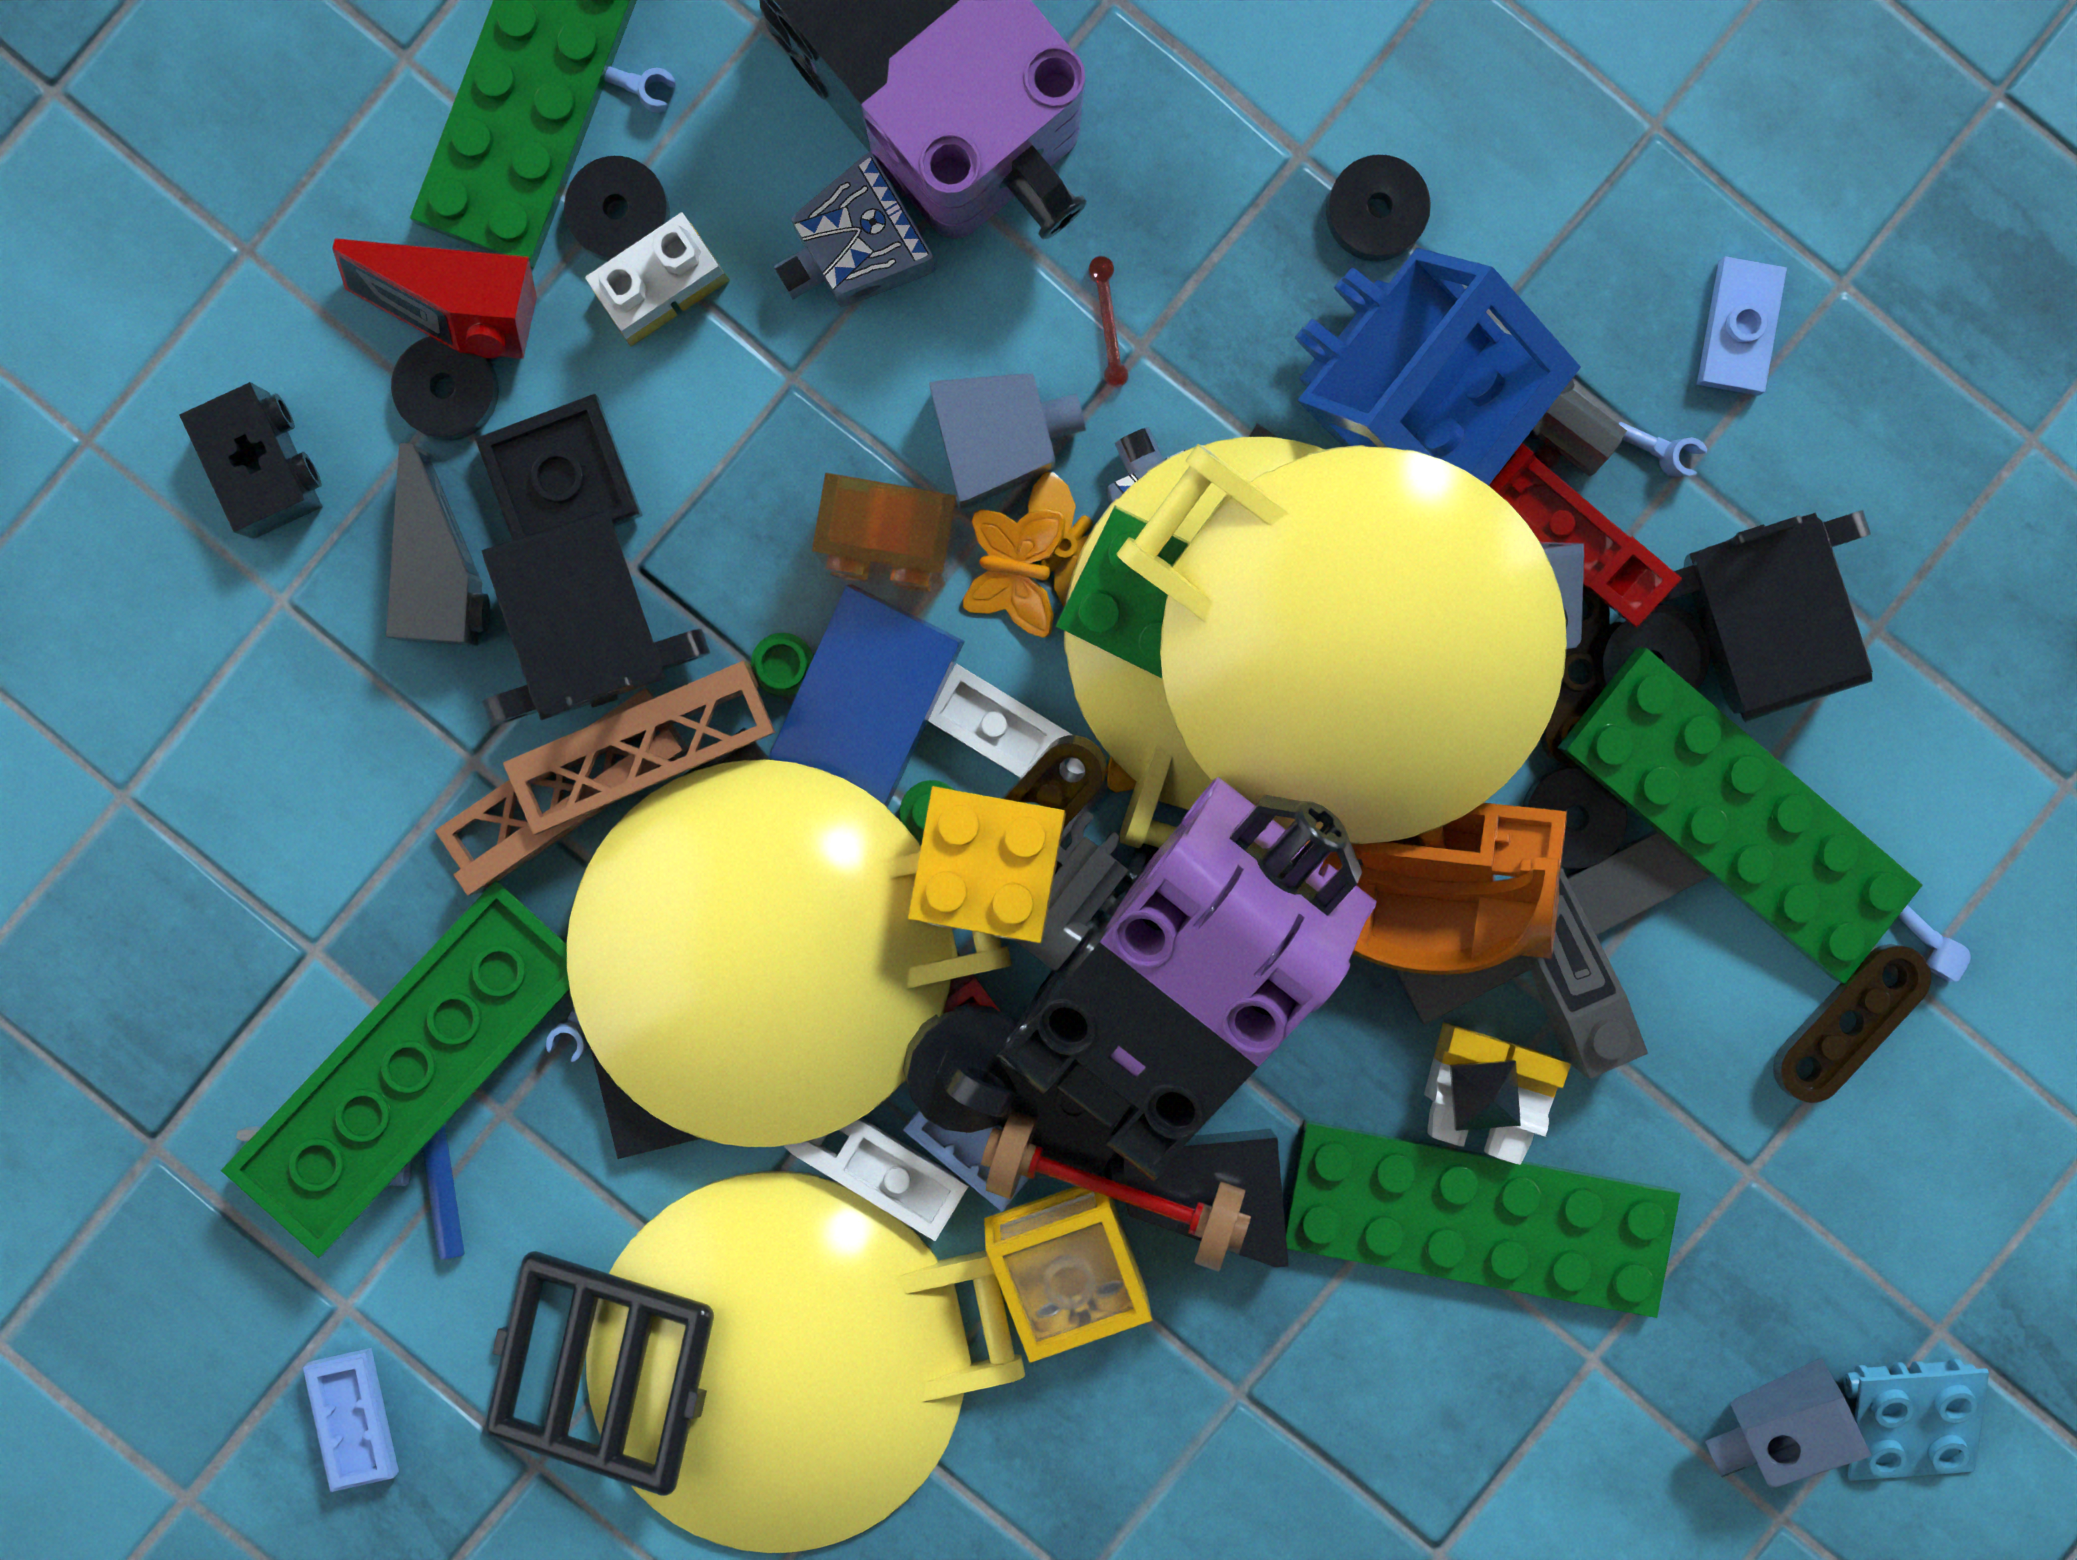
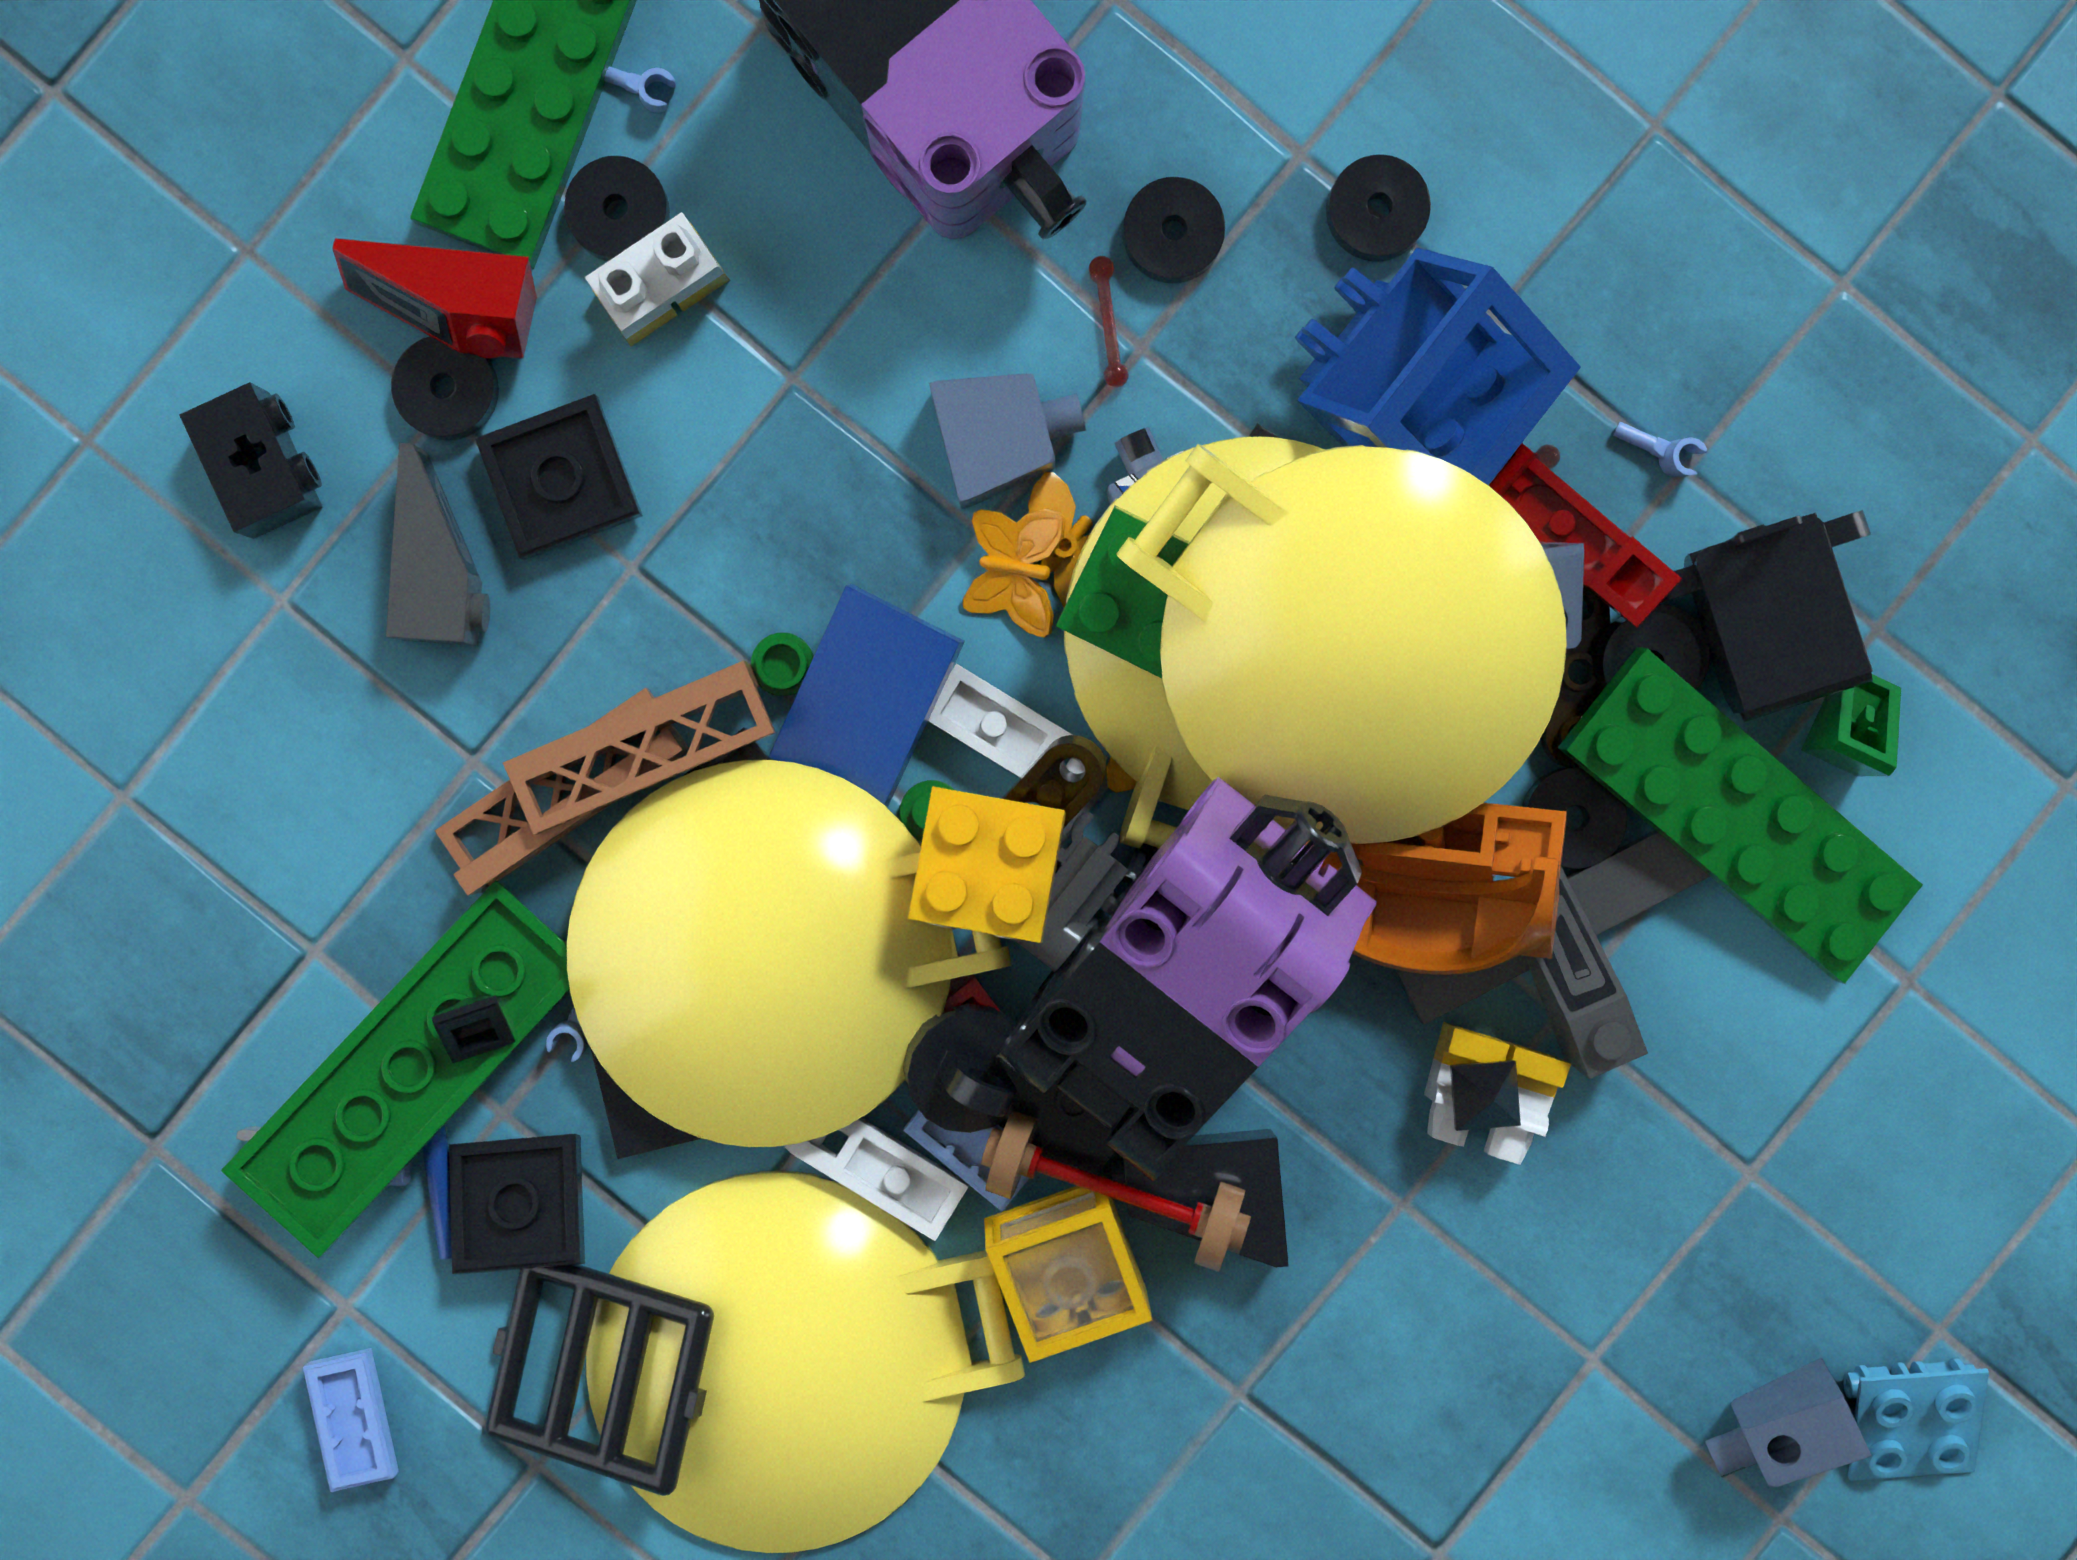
(473, 1027): none -> black slope
(516, 1204): none -> black plate
(576, 622): black piece -> none
(855, 239): torso -> none
(885, 531): clear orange brick -> none
(1178, 201): none -> black piece
(1480, 1219): green plate -> none
(1579, 431): dark grey piece -> none
(1741, 326): light blue plate -> none
(1858, 729): none -> green slope
(1877, 1015): dark brown plate -> none
(1948, 958): light blue hand -> none

